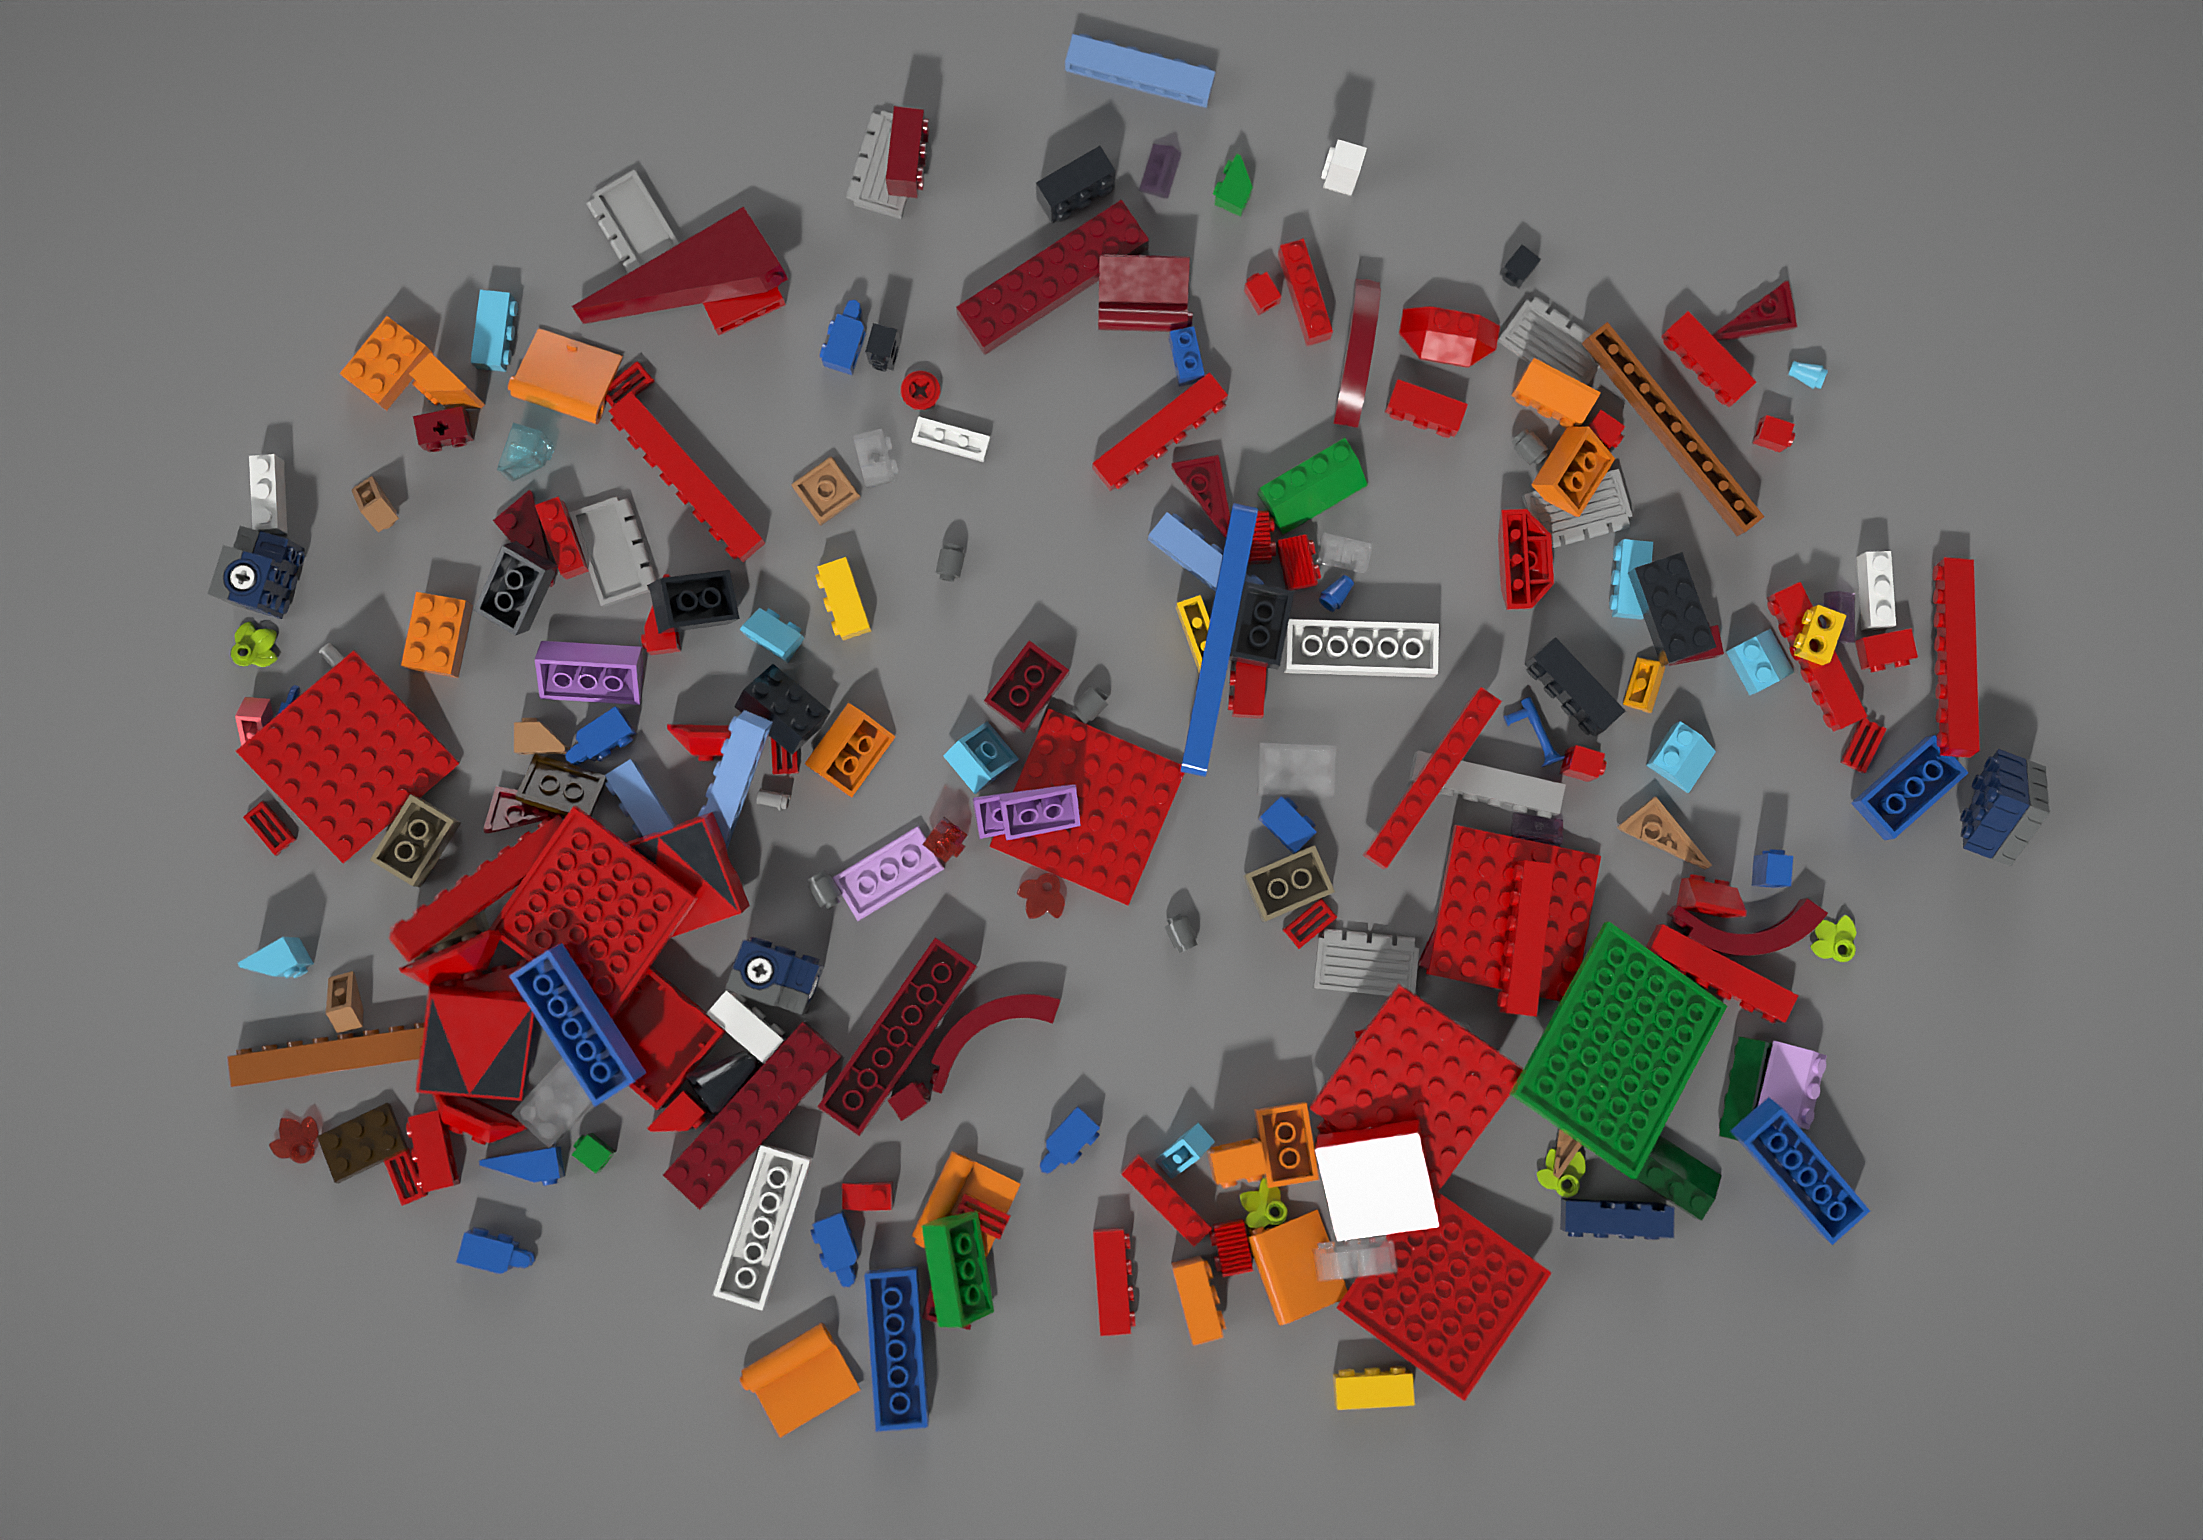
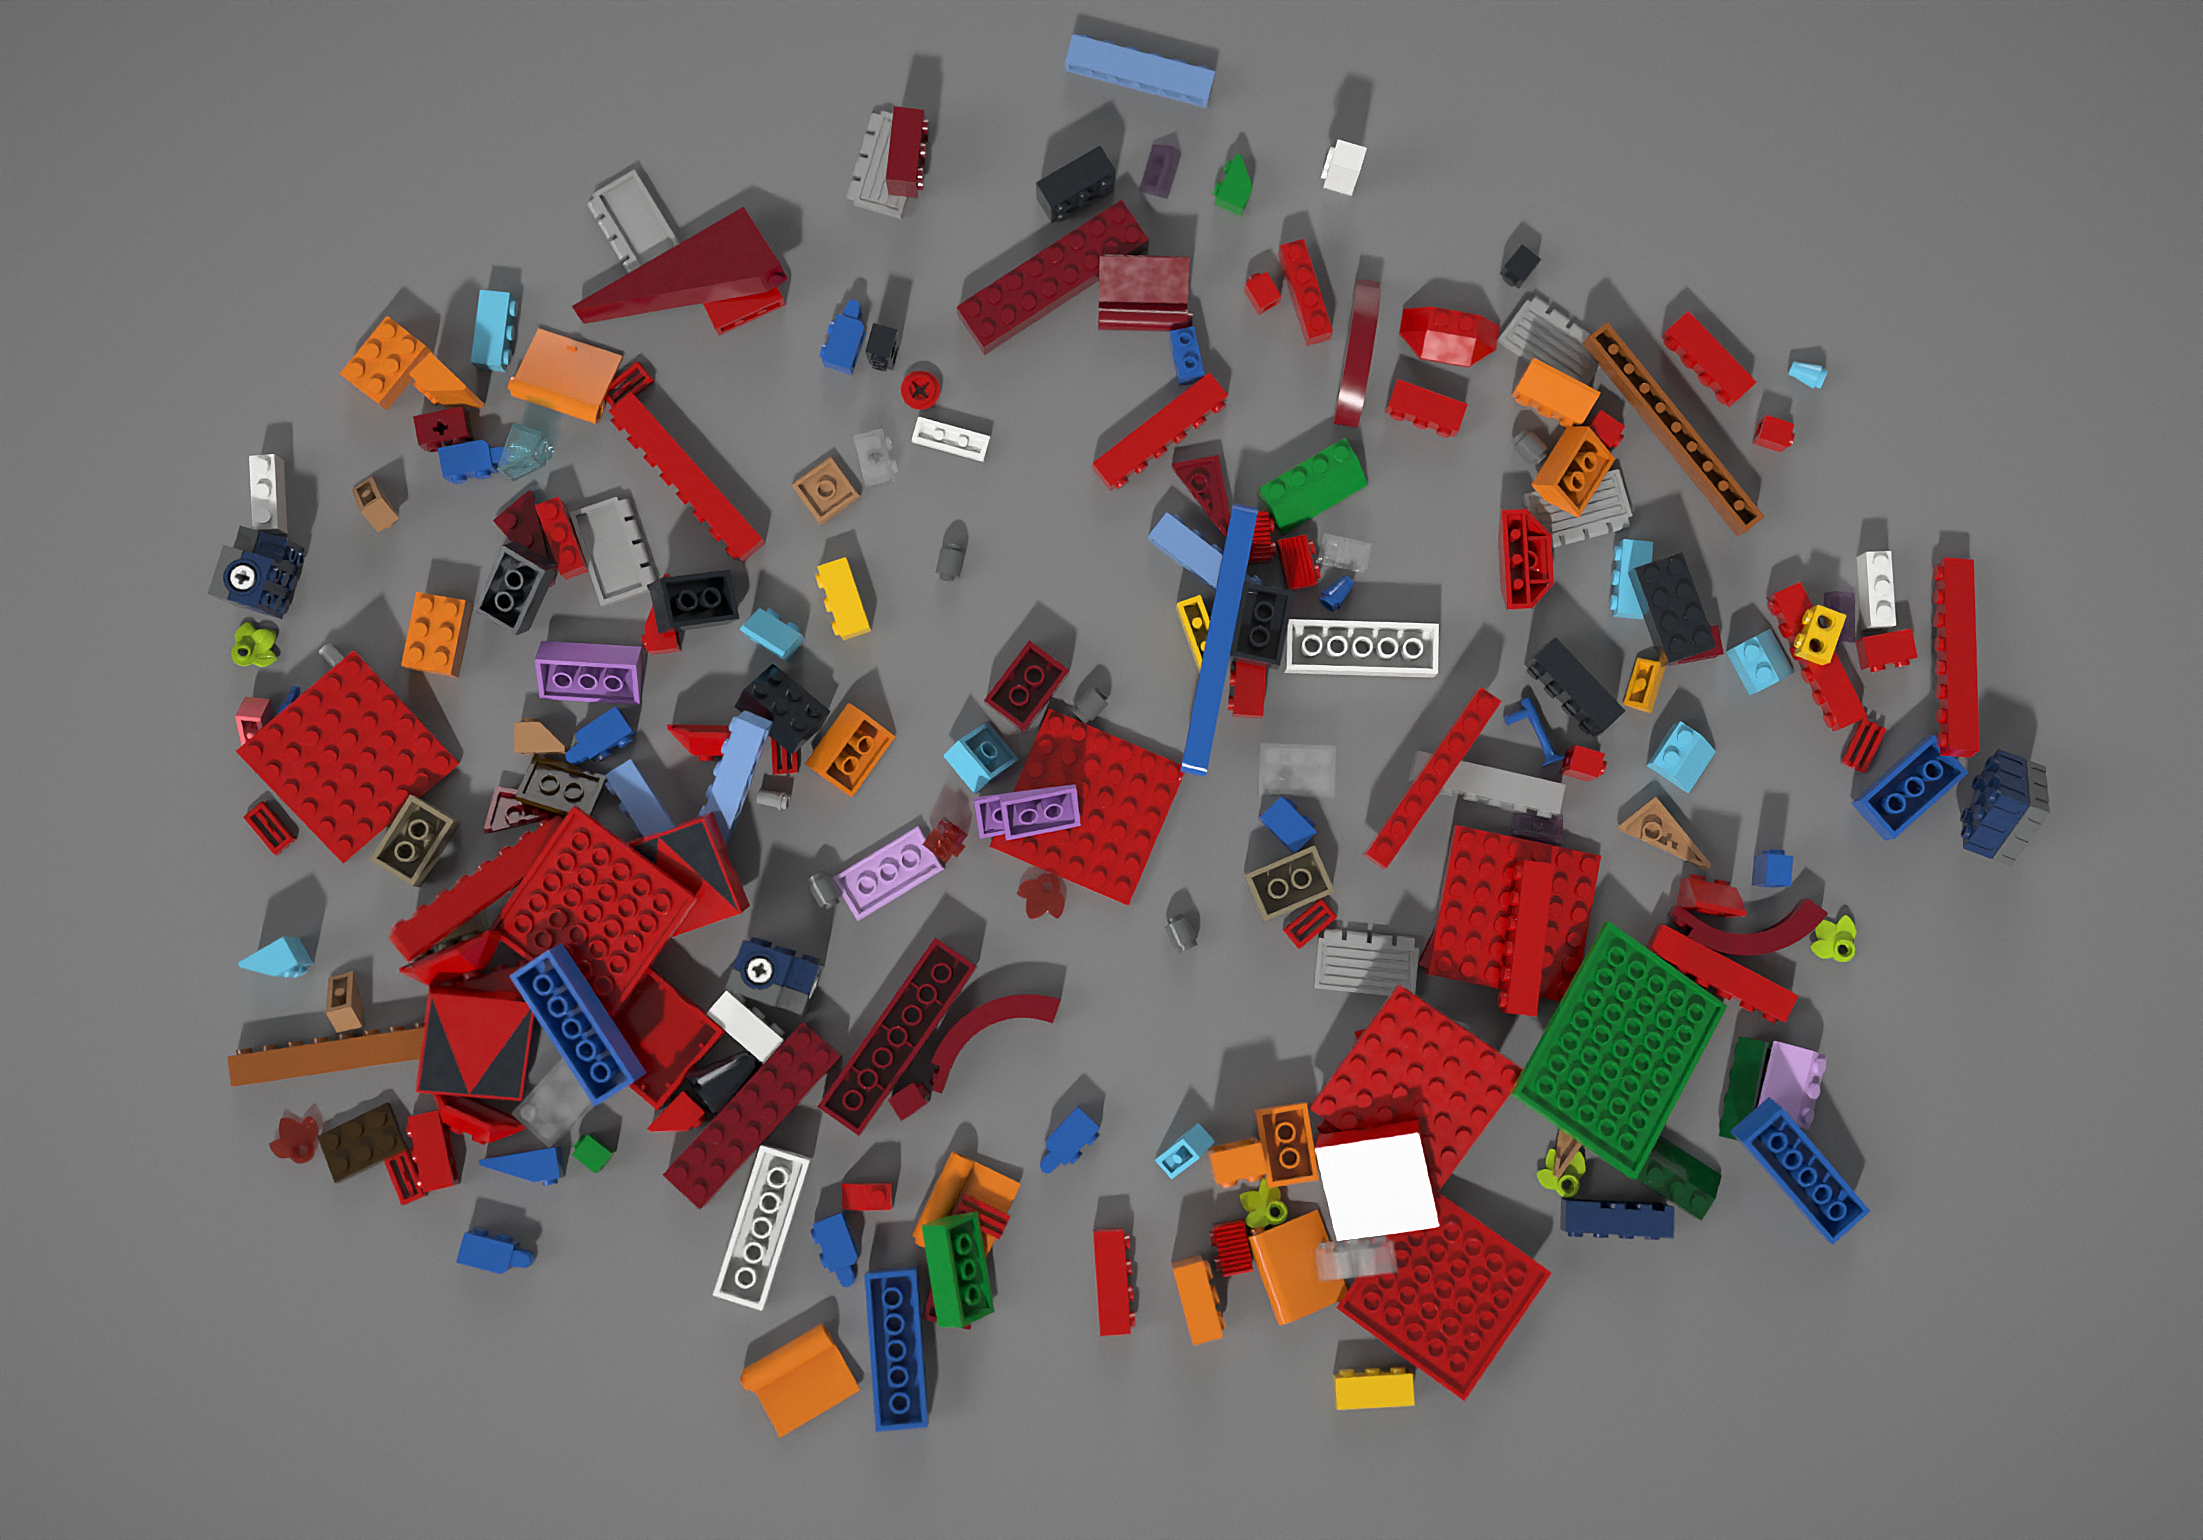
(469, 461): none -> blue hinge
(1166, 1200): red brick -> none
(1768, 315): dark red wing -> none

